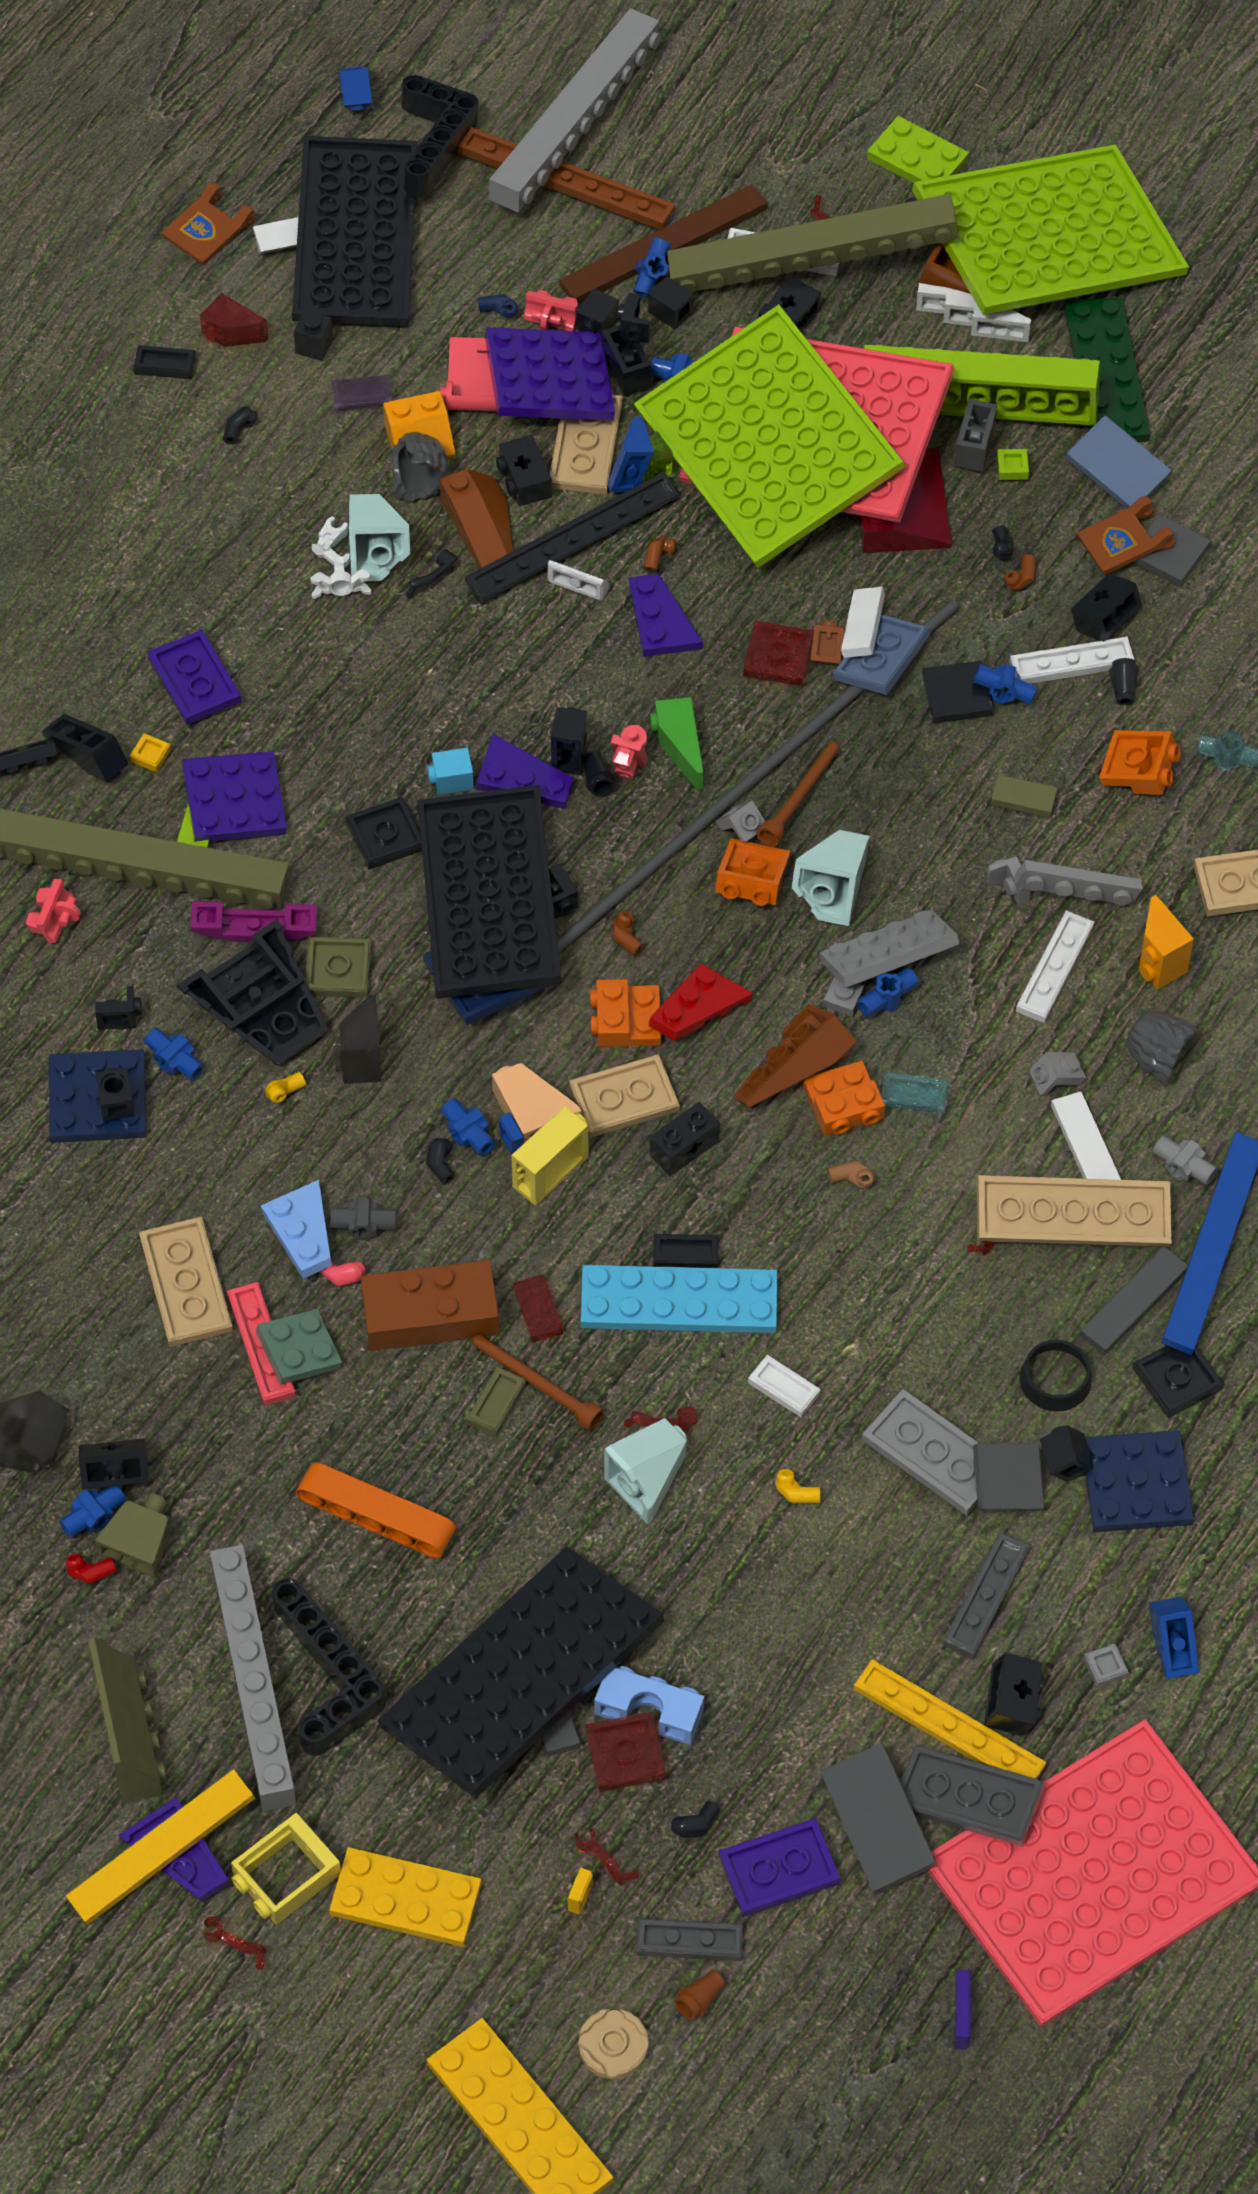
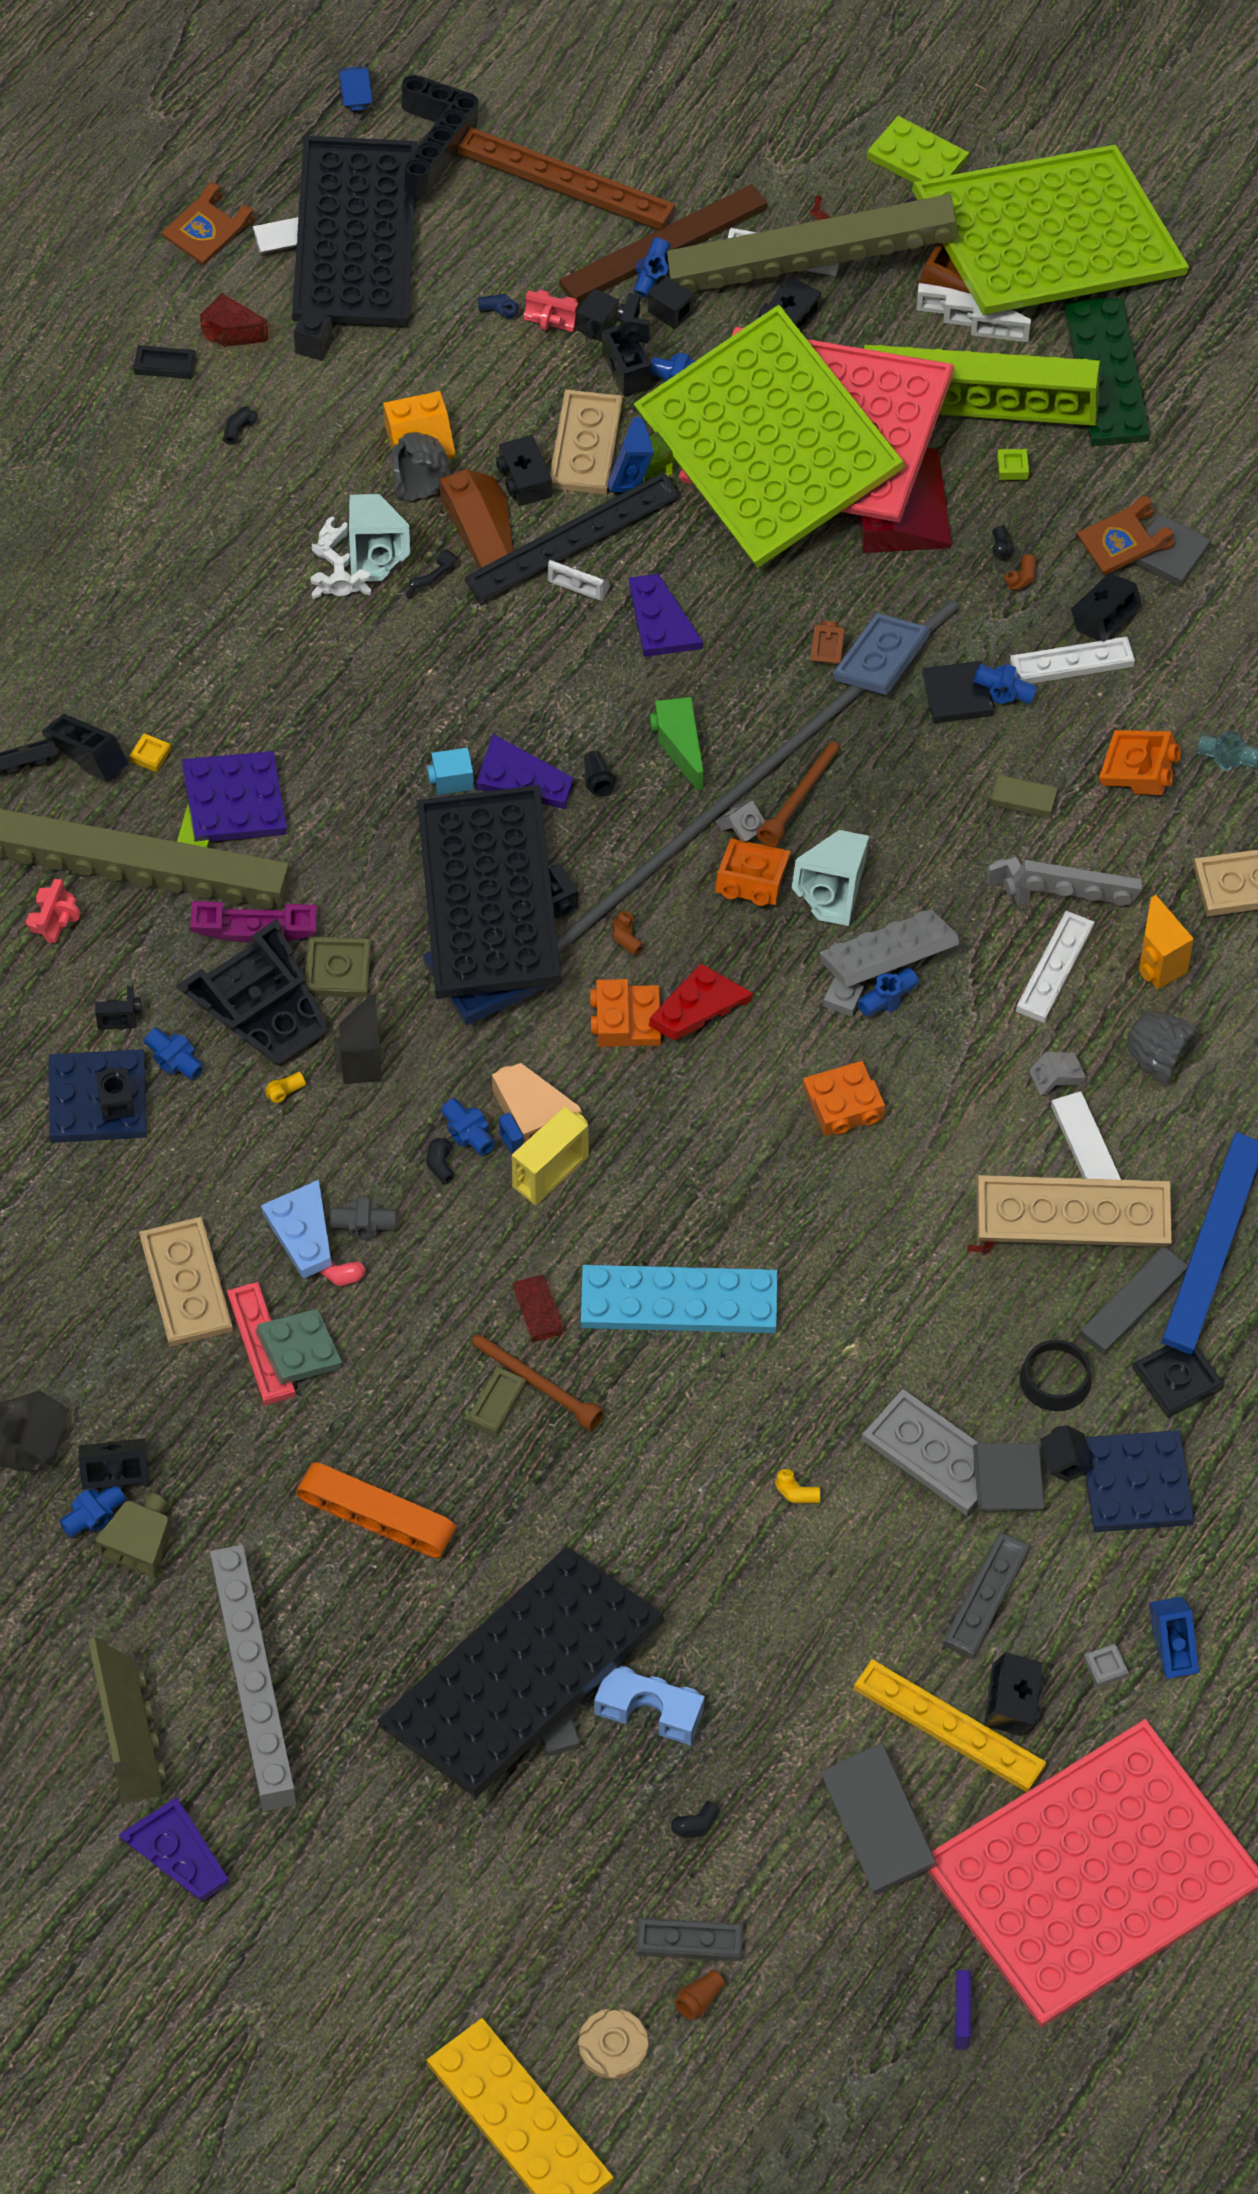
(87, 1572): red arm -> none
(160, 1847): yellow tile -> none
(194, 677): dark purple plate -> none
(241, 1945): clear red piece -> none
(298, 1831): light yellow window -> none
(333, 1663): black beam -> none
(361, 392): clear purple plate -> none
(385, 833): black tile -> none
(405, 1897): yellow plate -> none
(429, 1305): dark orange brick -> none
(469, 376): coral door -> none
(549, 374): dark purple plate -> none
(569, 740): black brick -> none
(574, 110): light grey brick -> none
(580, 1891): yellow tile -> none
(605, 1858): clear red piece -> none
(624, 1095): tan tile -> none
(625, 1751): clear red plate -> none
(629, 751): coral hips -> none
(645, 1466): light aqua slope -> none
(656, 550): dark orange arm -> none
(684, 1139): black brick -> none
(685, 1251): black tile -> none
(685, 1417): clear red piece -> none
(778, 653): clear red plate -> none
(779, 1867): dark purple plate -> none
(784, 1386): white tile -> none
(809, 1045): dark orange wedge -> none
(853, 1172): medium nougat arm -> none
(863, 622): white tile -> none
(914, 1092): clear light blue plate -> none
(971, 1795): dark grey tile -> none
(975, 435): dark grey brick -> none
(1118, 463): sand blue tile -> none
(1124, 680): black cone -> none
(1185, 1160): light grey axle -> none

